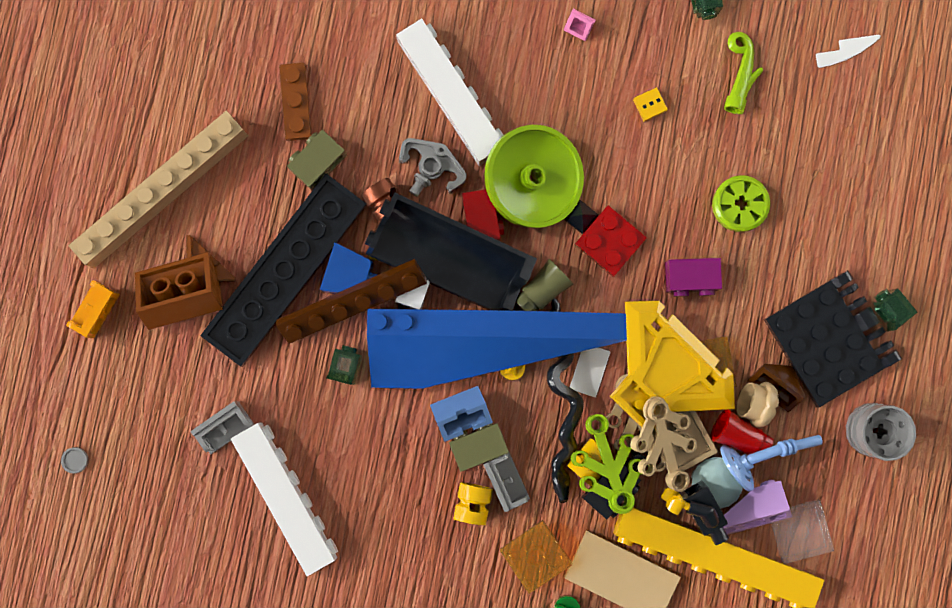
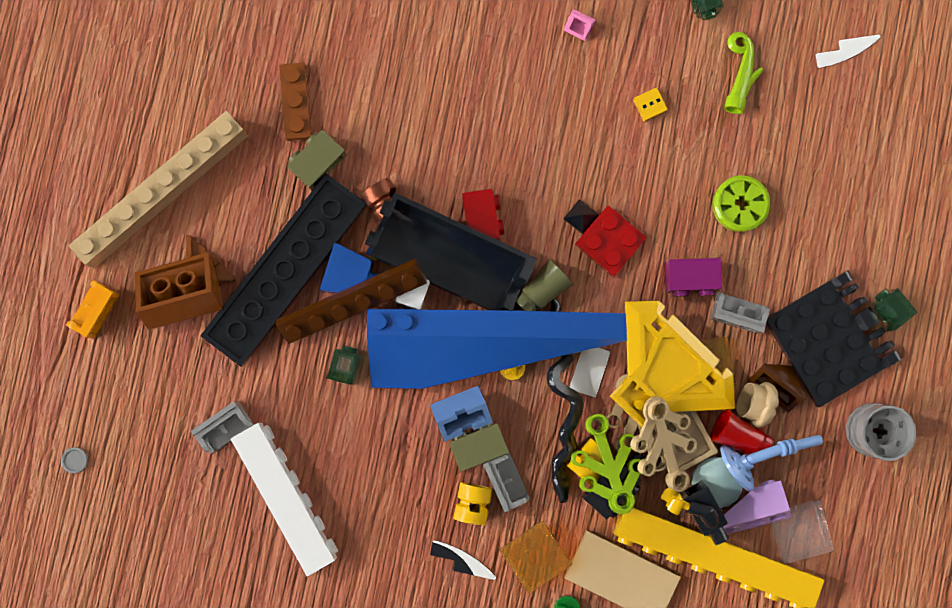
(434, 161): light grey piece -> none
(449, 89): white brick -> none
(463, 562): none -> sticker
(554, 172): lime dish -> none
(739, 313): none -> light grey hinge

